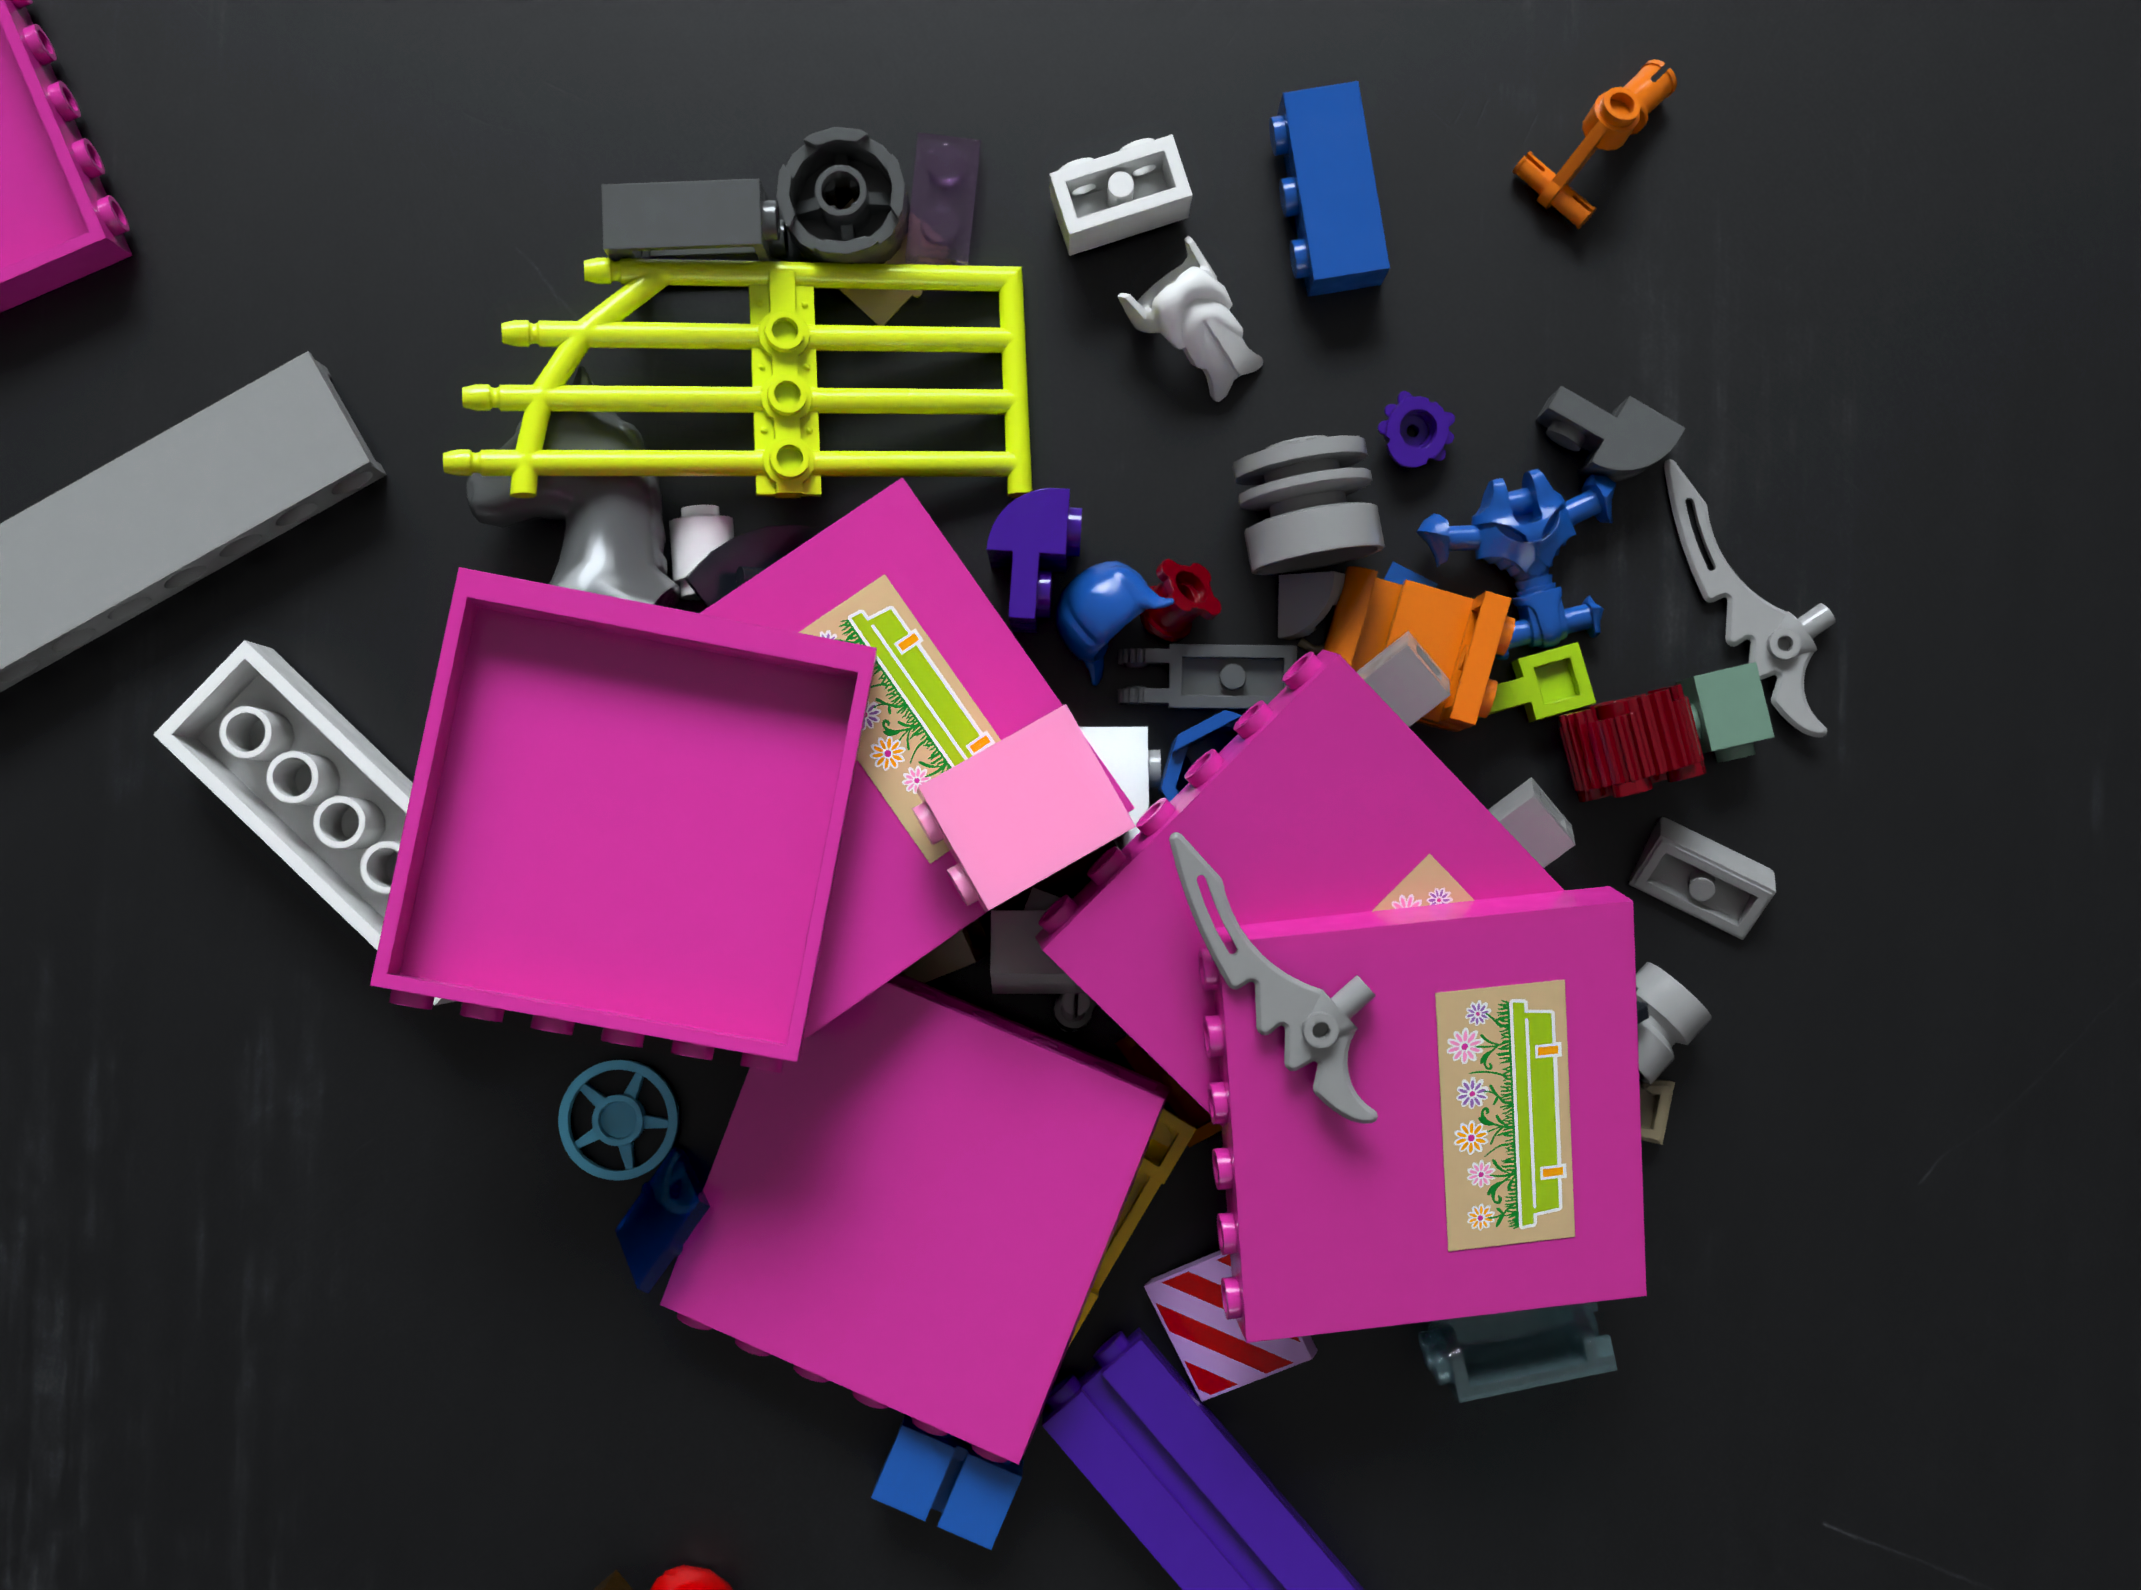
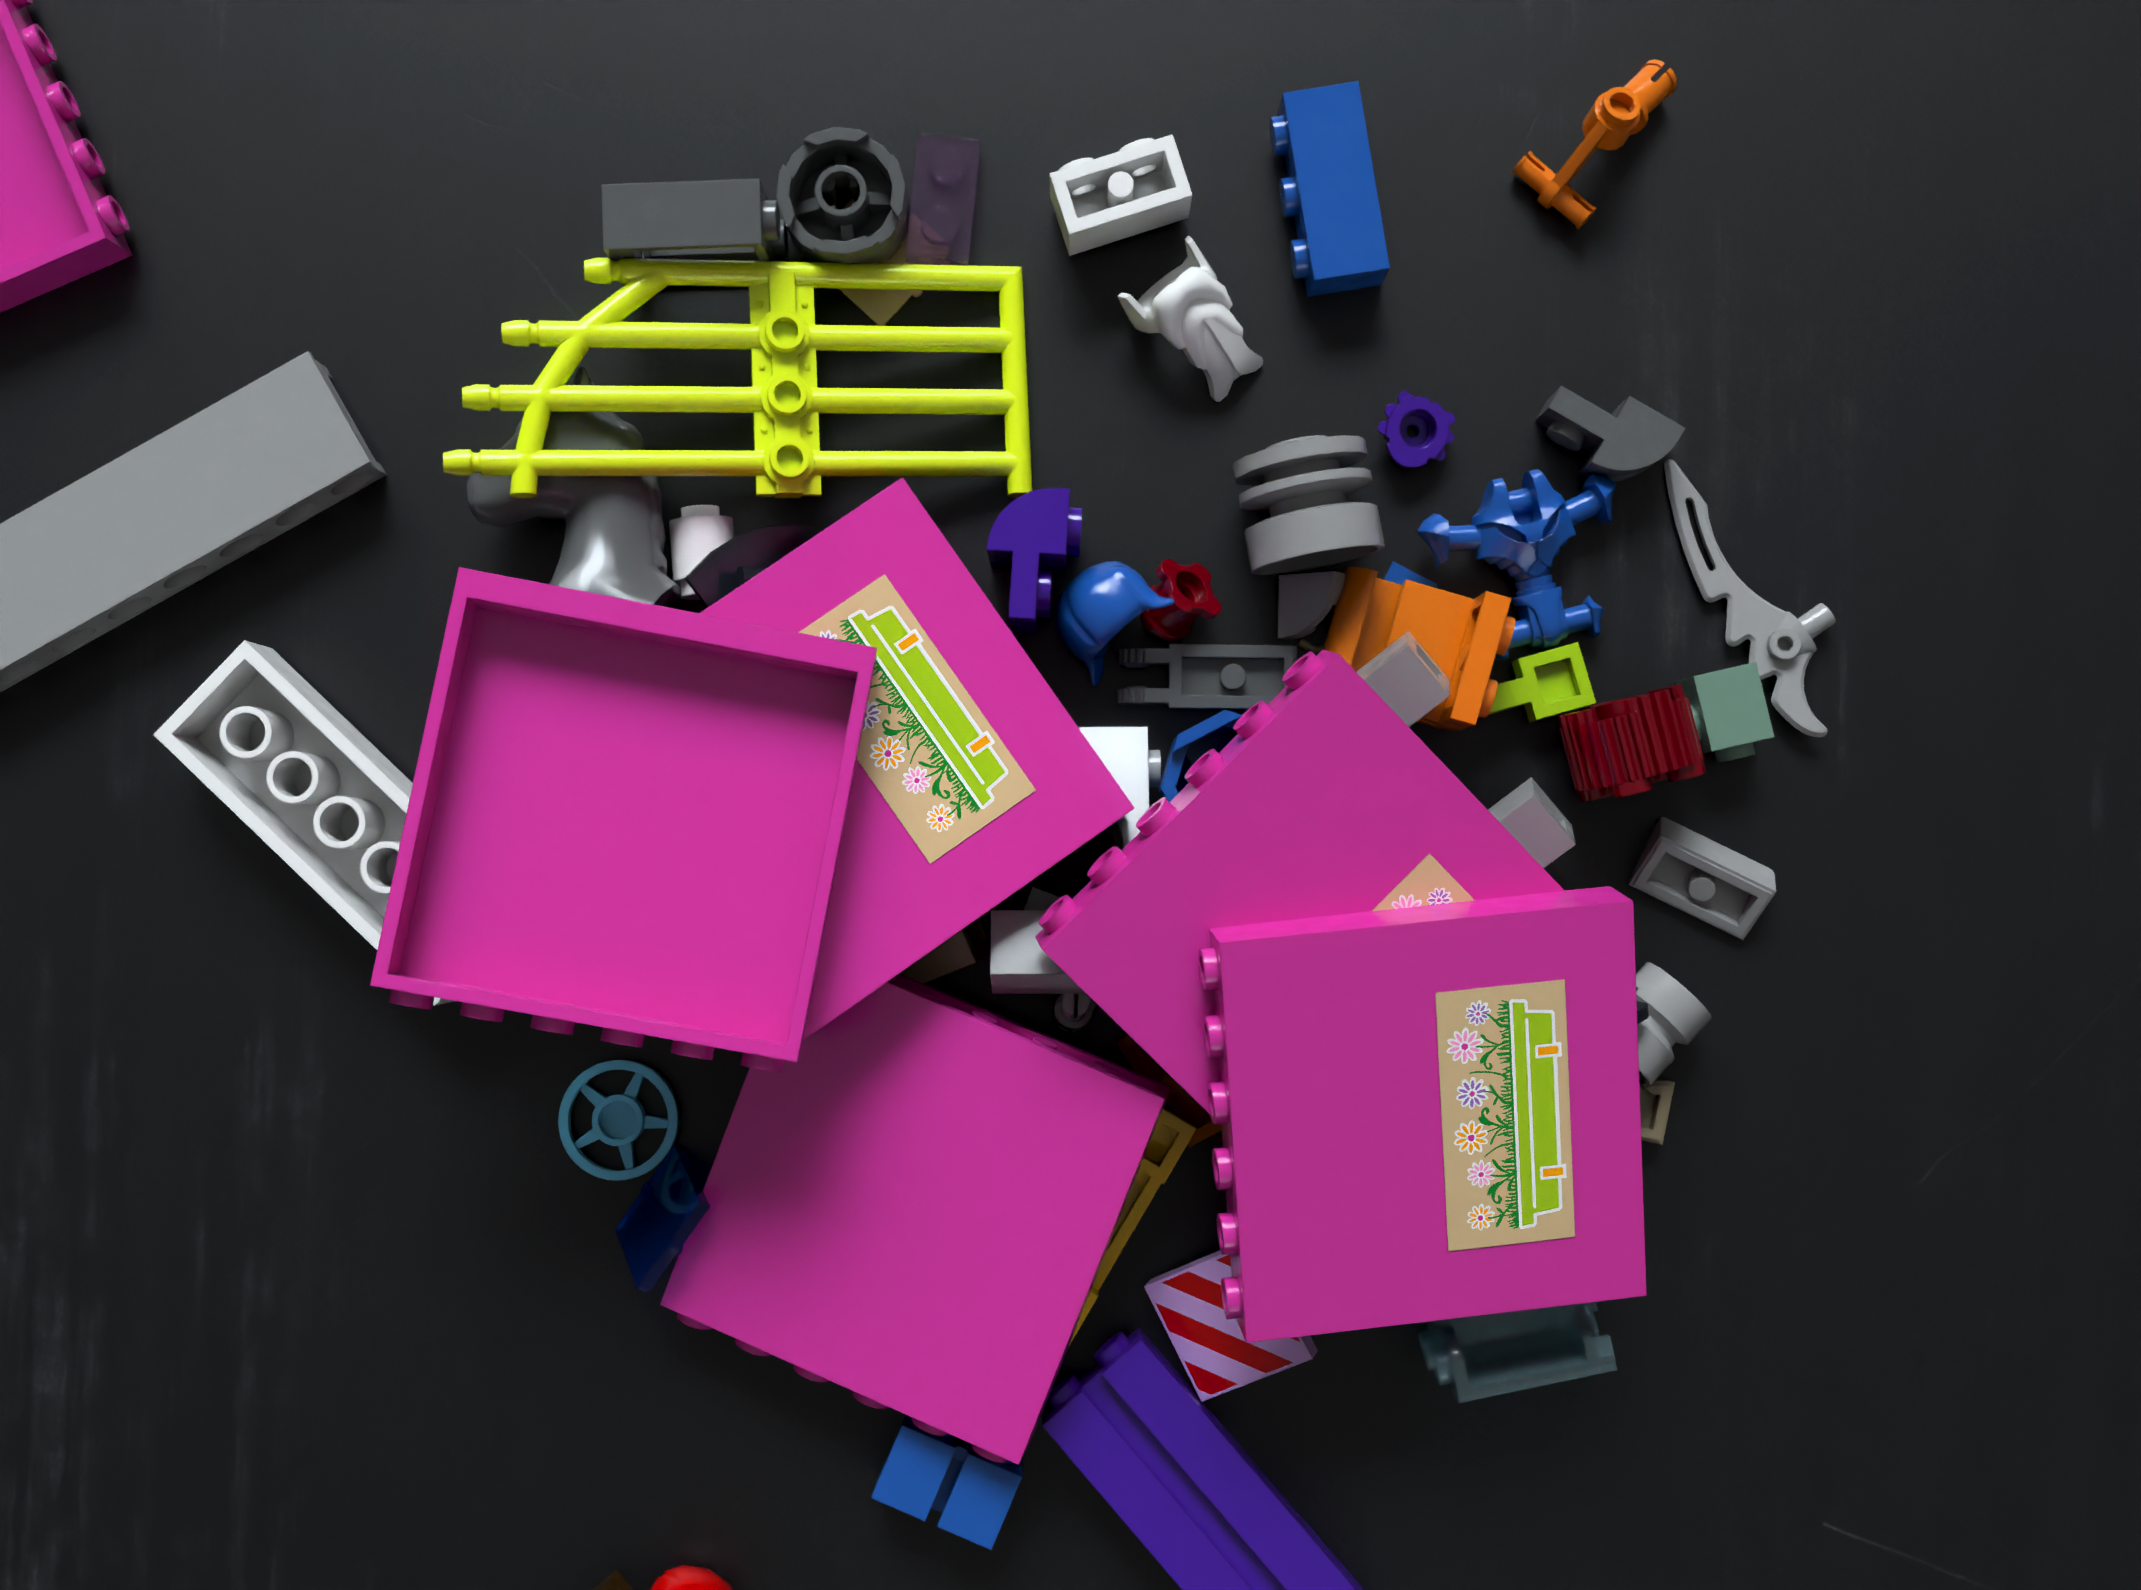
(1021, 810): bright pink brick -> none
(1313, 1022): light grey piece -> none

